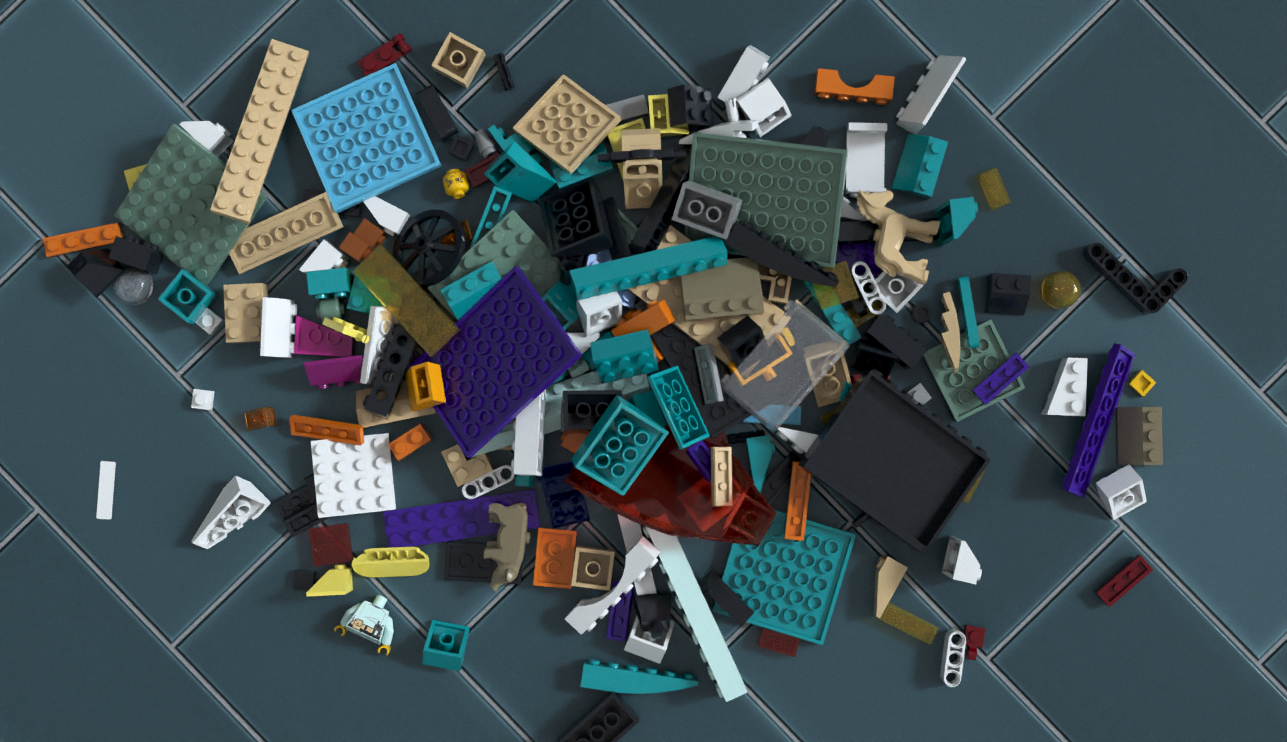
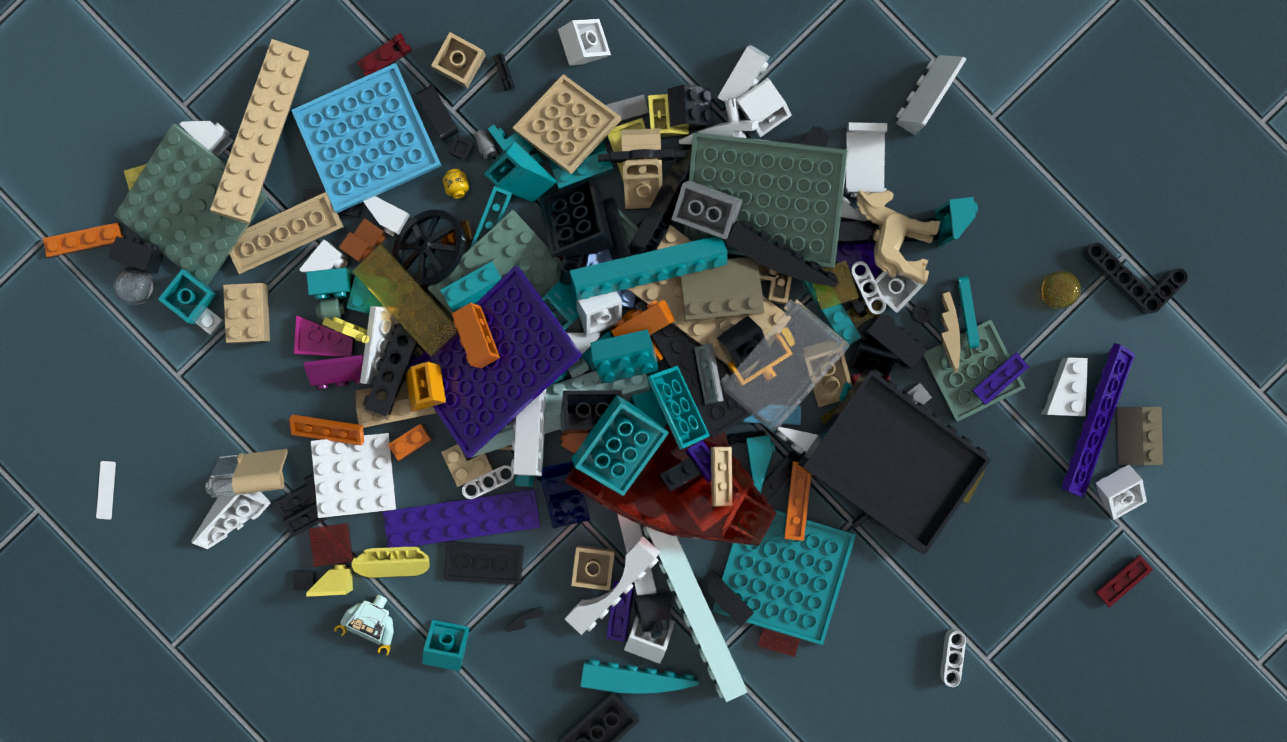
(96, 270): black slope -> none
(202, 399): white plate -> none
(247, 473): none -> tan door
(260, 418): clear orange slope -> none
(278, 327): white slope -> none
(475, 335): none -> orange brick
(476, 172): dark red plate -> none
(510, 543): dark tan animal -> none
(520, 623): none -> black slope
(554, 558): orange plate -> none
(583, 41): none -> white slope
(679, 475): none -> black plate
(830, 85): orange arch -> none
(887, 578): tan slope -> none
(909, 623): clear yellow plate -> none
(919, 165): teal slope -> none
(960, 562): white slope -> none
(974, 639): dark red plate -> none
(994, 189): clear yellow plate -> none
(1007, 293): black slope -> none
(1141, 383): yellow tile -> none

